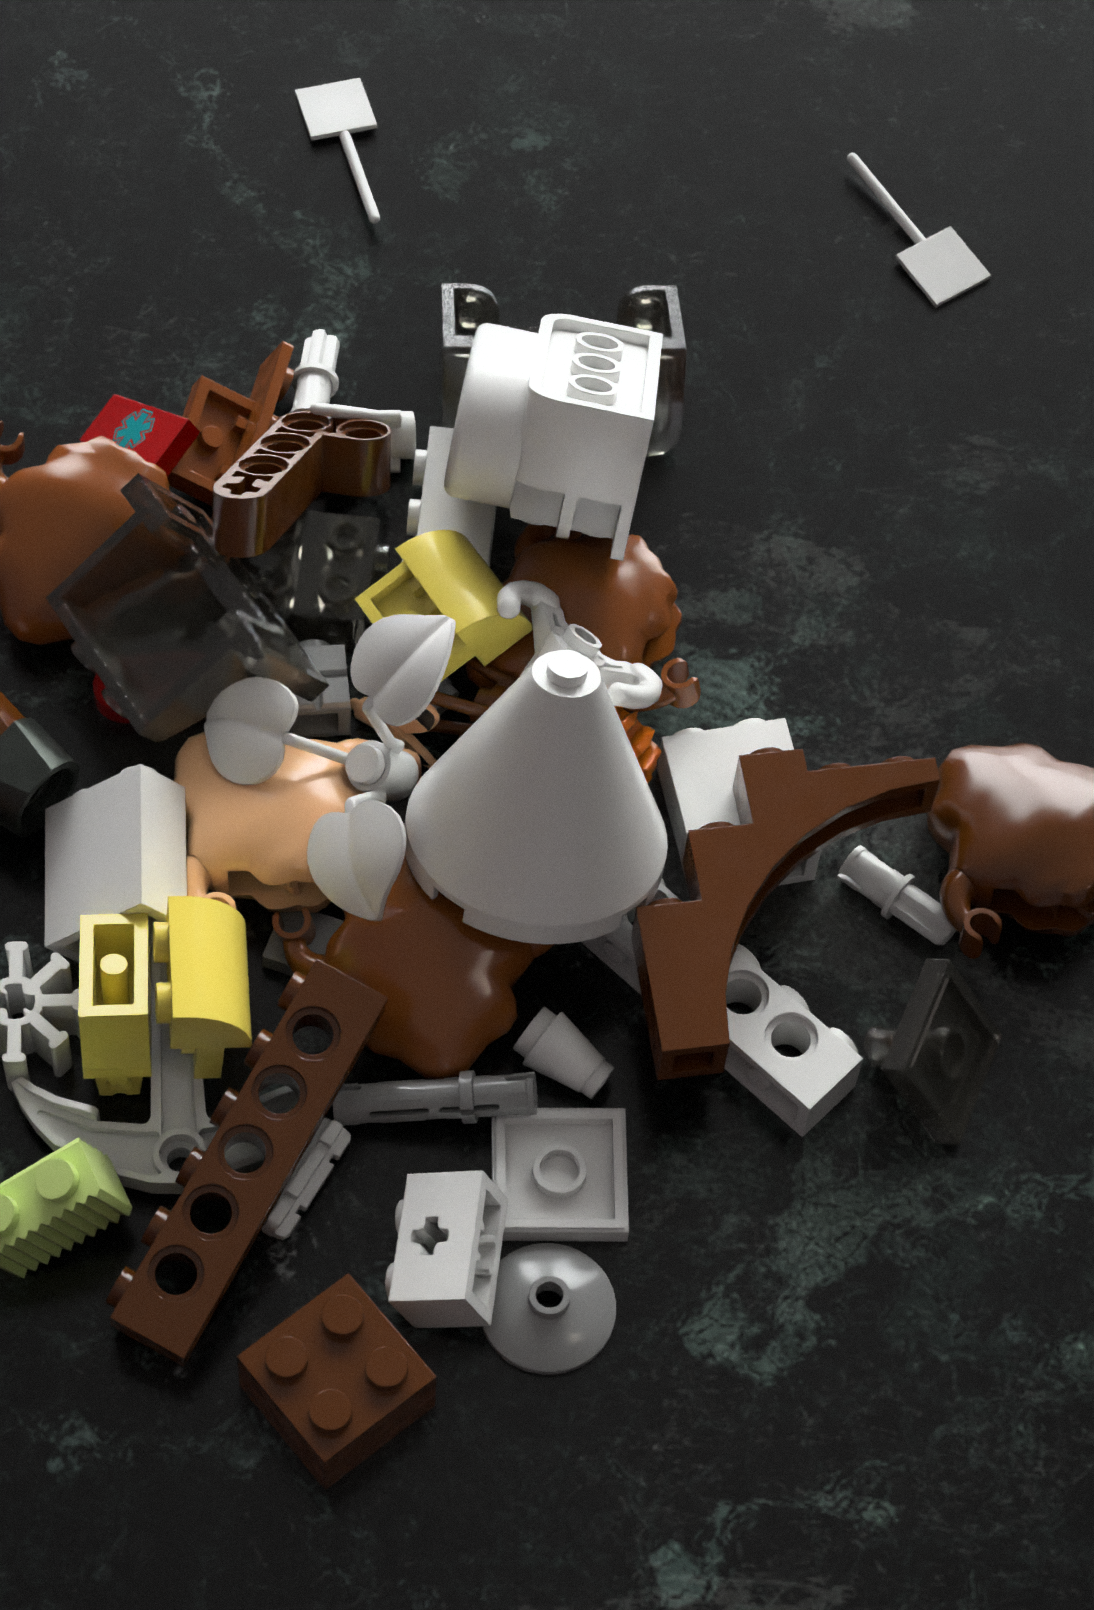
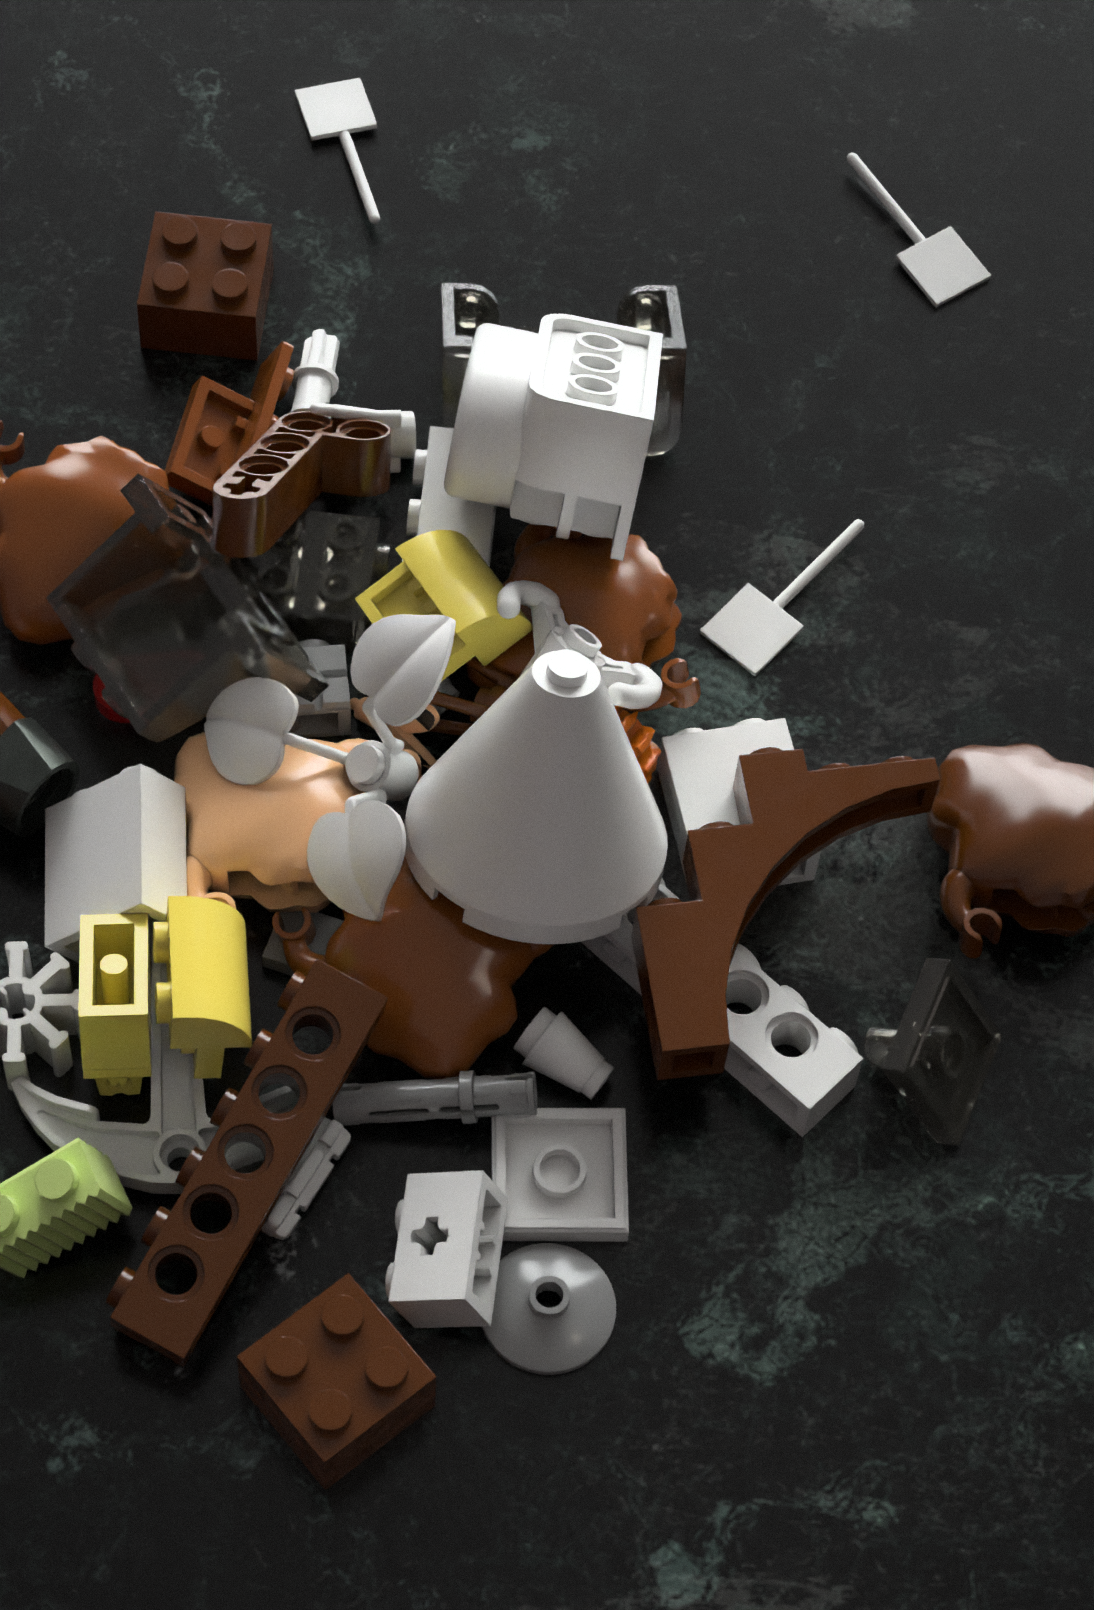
(149, 431): red tile -> none
(205, 285): none -> reddish brown brick
(757, 629): none -> white piece
(895, 895): white axle -> none

